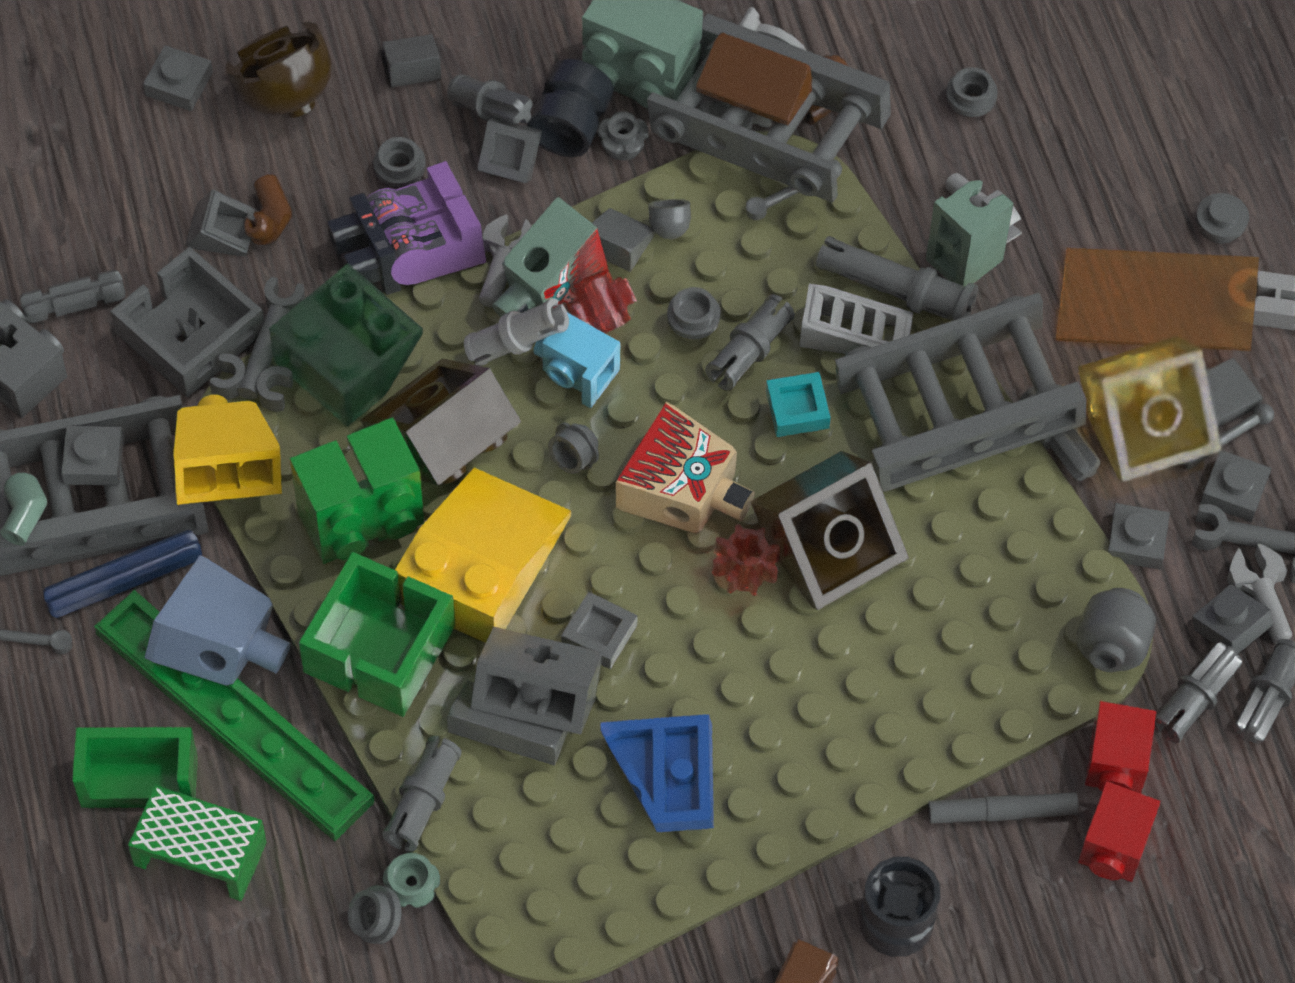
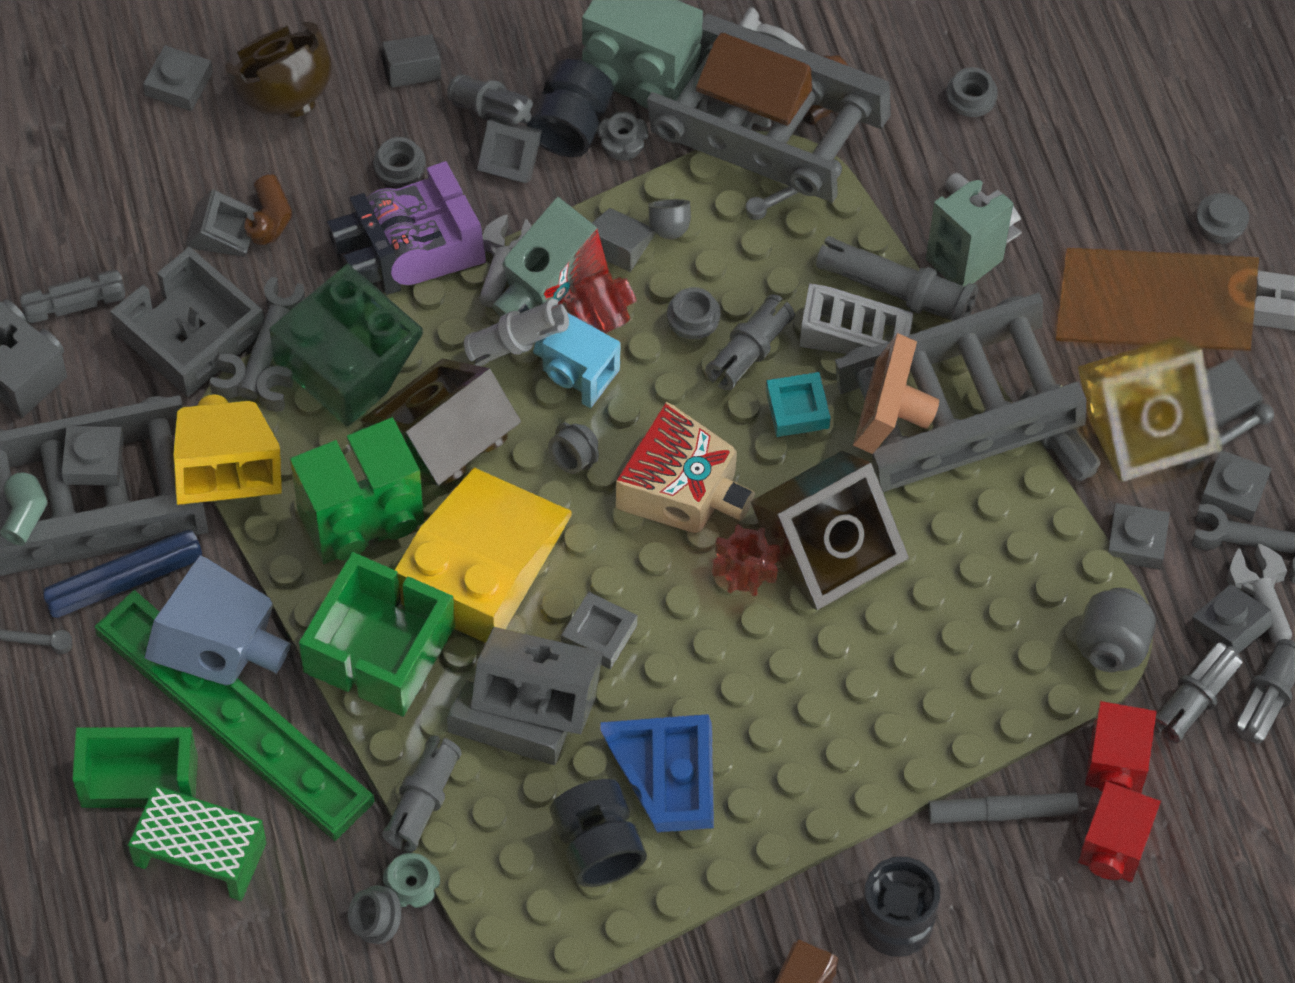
(595, 826): none -> black wheel
(891, 397): none -> nougat tile

